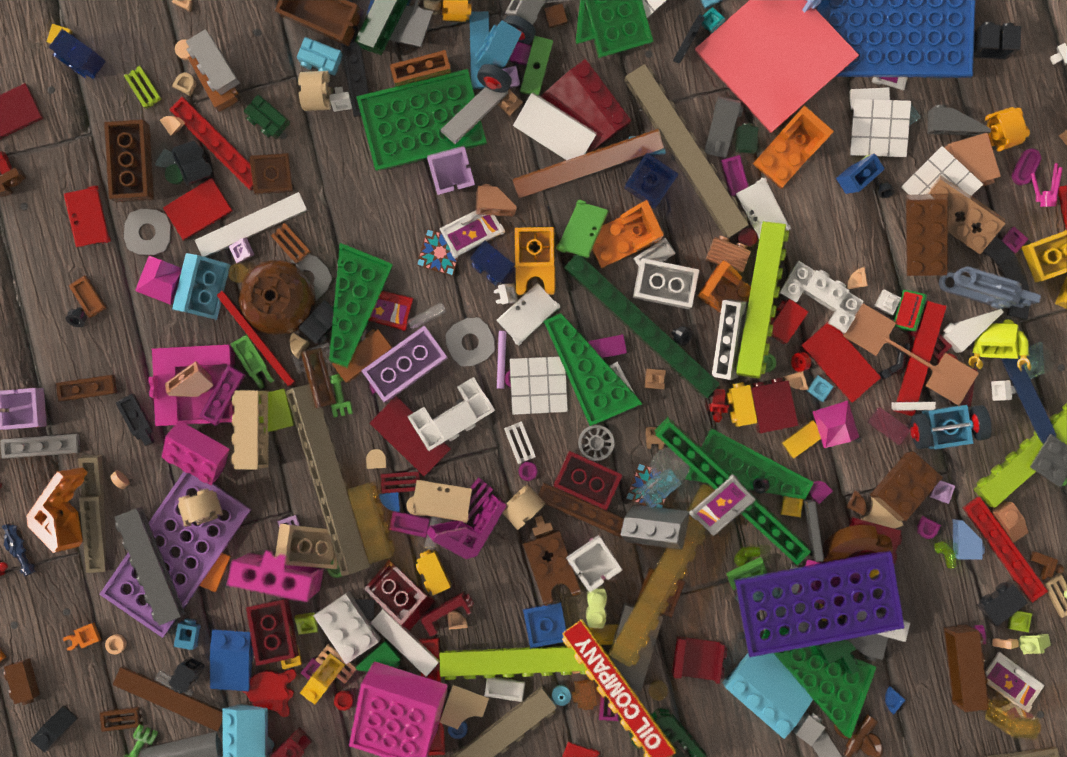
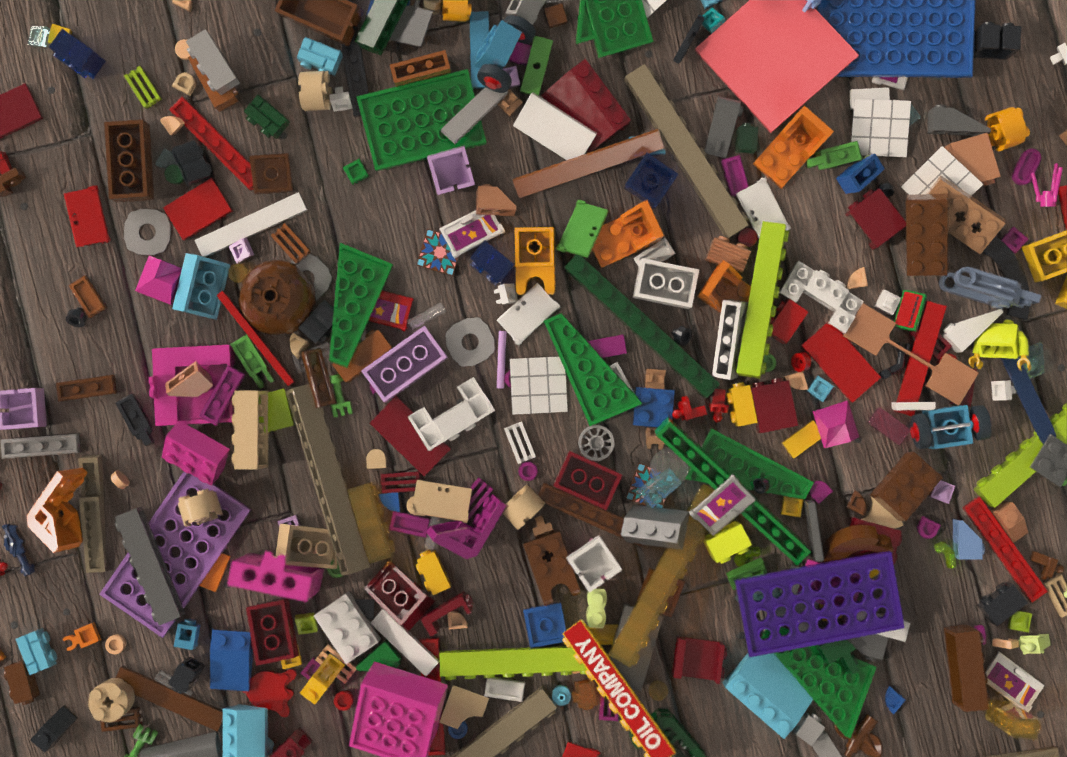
(36, 651): none -> medium azure brick
(38, 36): none -> clear light blue tile
(100, 700): none -> tan brick
(355, 171): none -> green tile
(655, 408): none -> blue plate
(685, 410): none -> red piece
(727, 542): none -> neon yellow brick
(836, 156): none -> bright green hinge
(876, 217): none -> dark red panel

